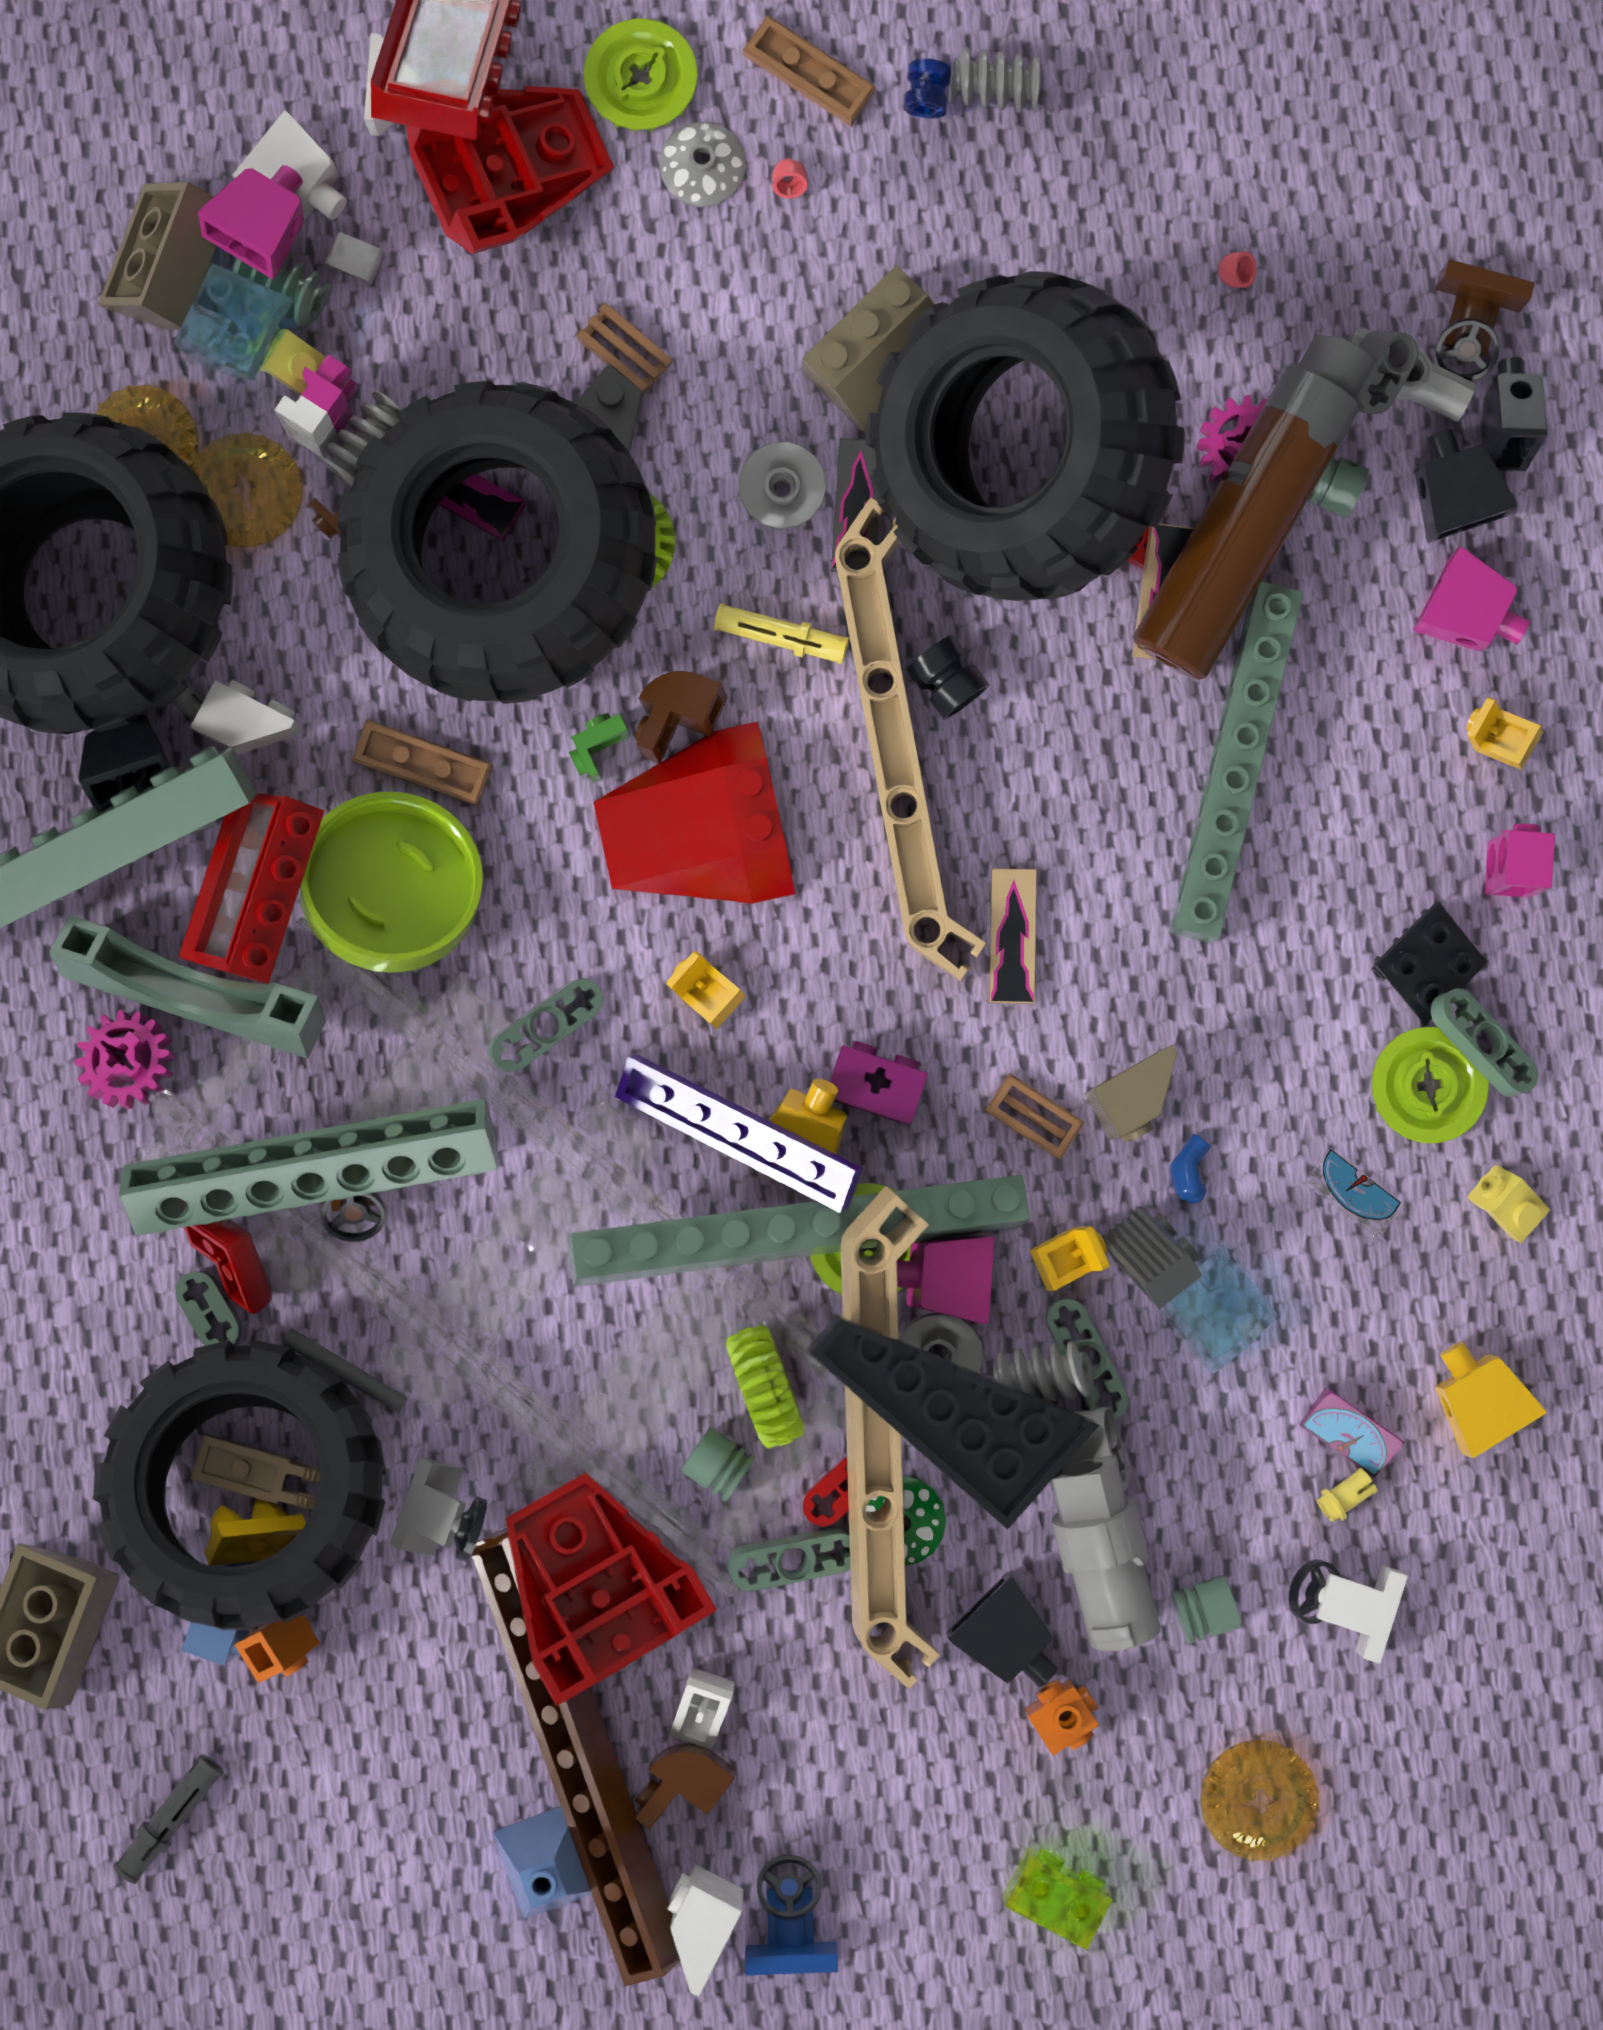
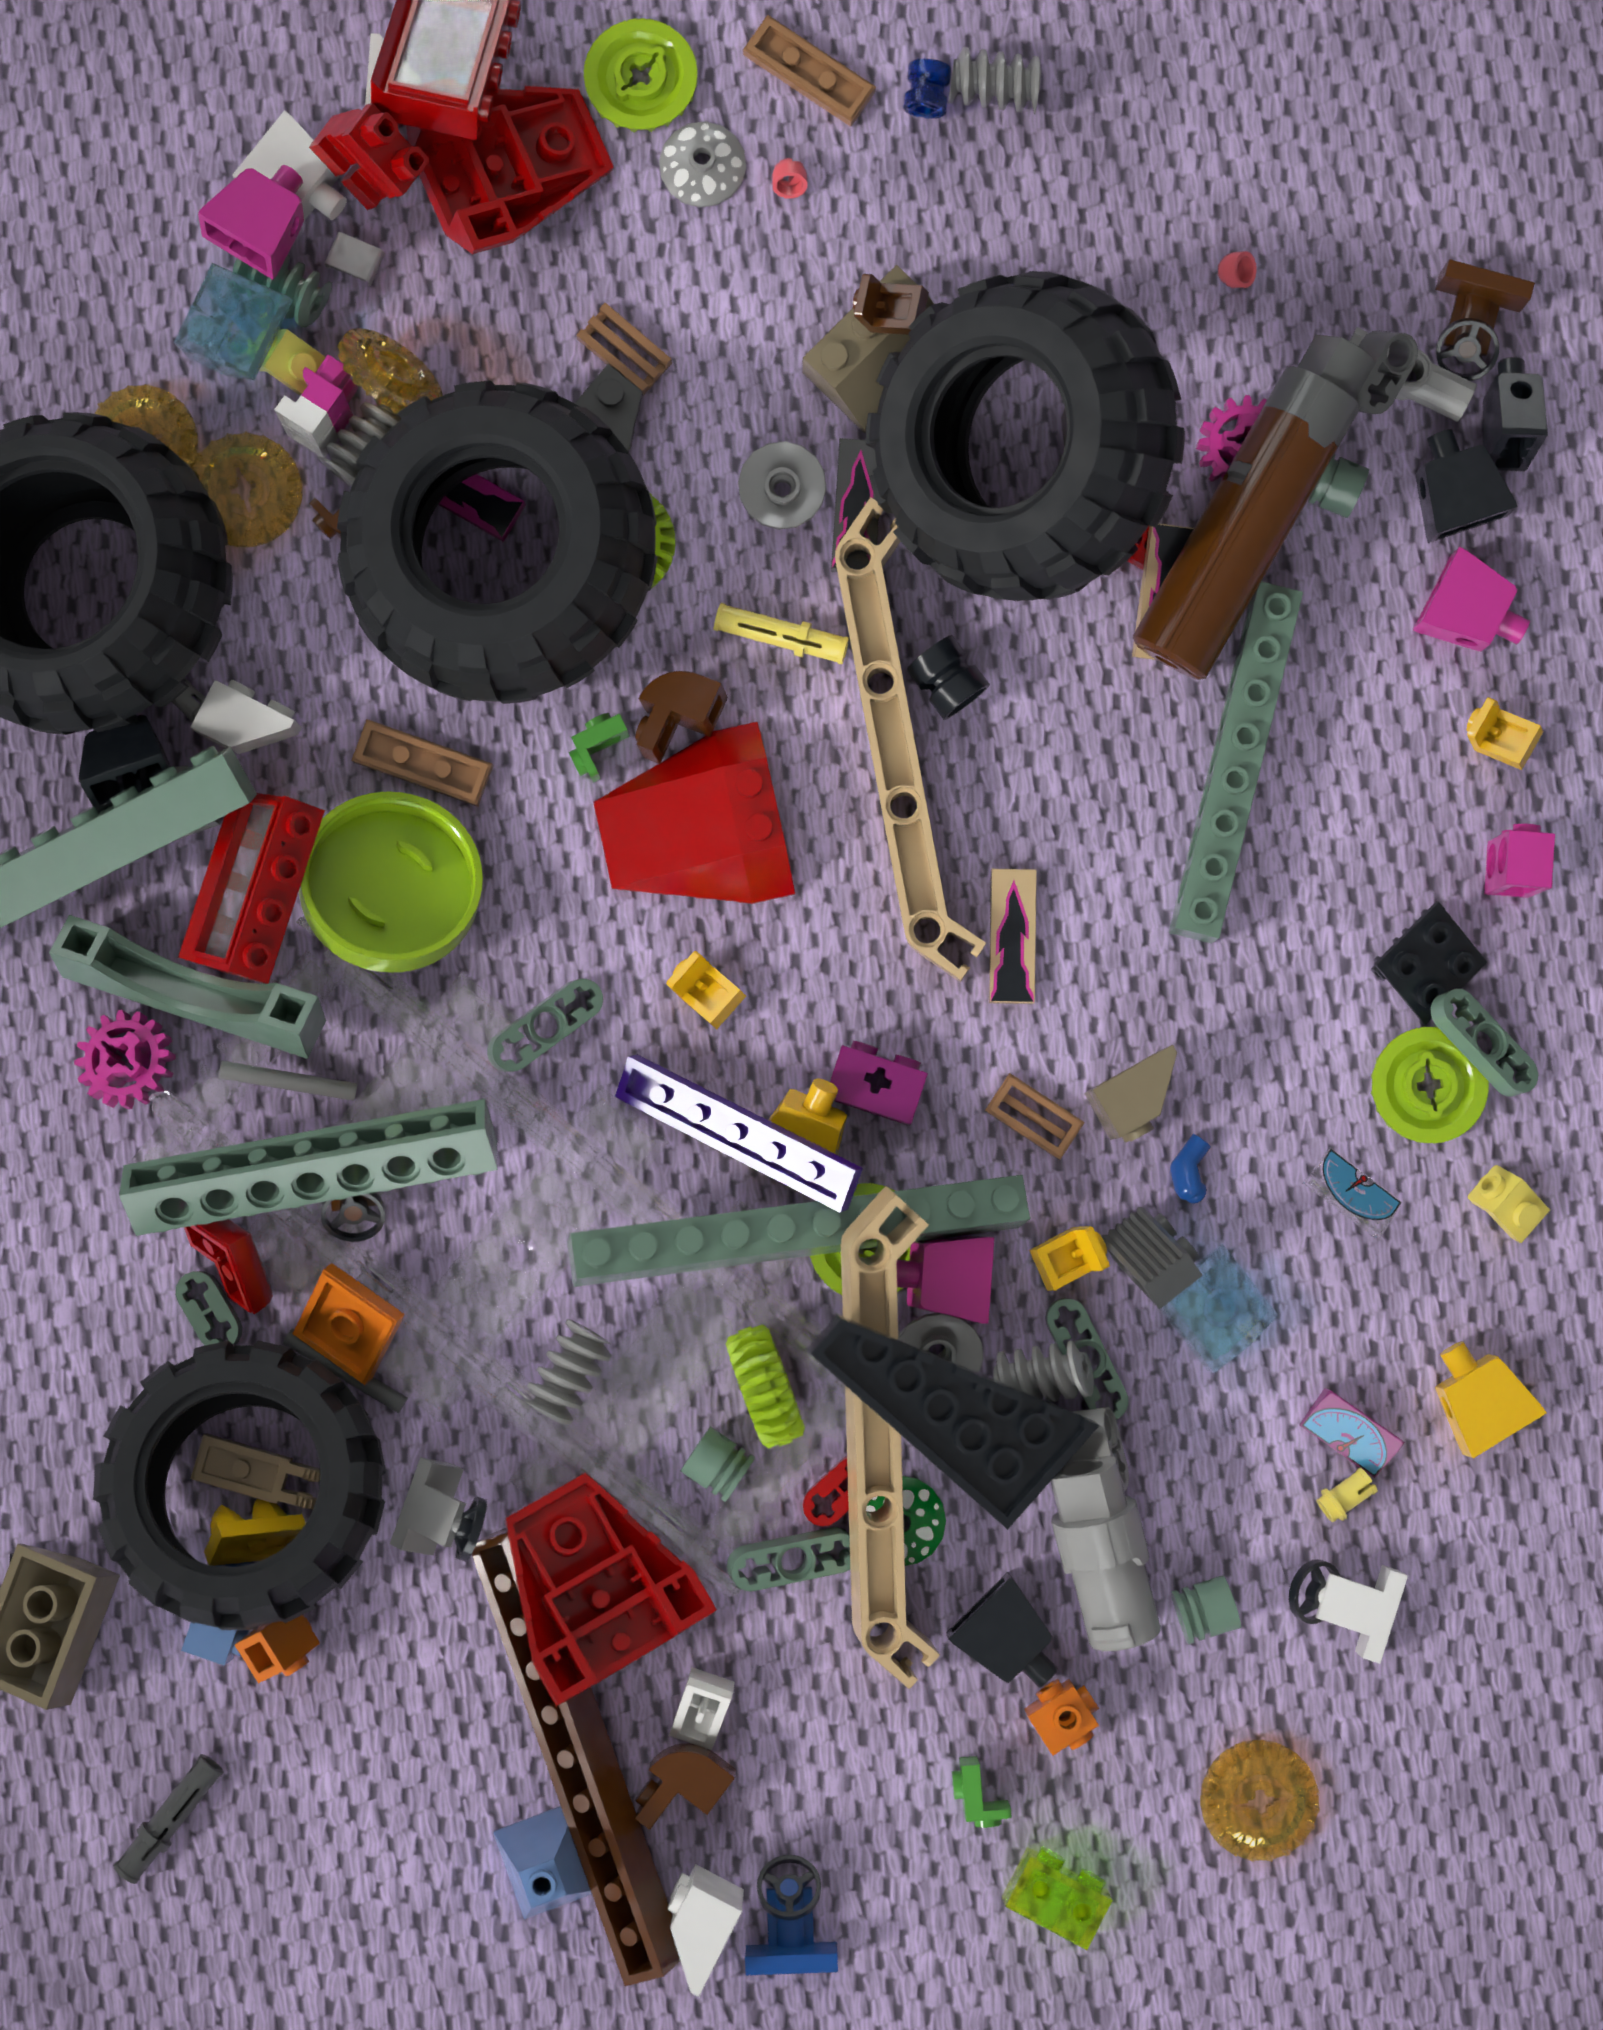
(160, 256): dark tan slope -> none
(287, 1080): none -> light grey bar
(348, 1323): none -> orange tile
(379, 154): none -> red hips
(386, 369): none -> clear yellow gear
(568, 1373): none -> light grey piece
(888, 306): none -> reddish brown bracket
(968, 1787): none -> bright green bracket

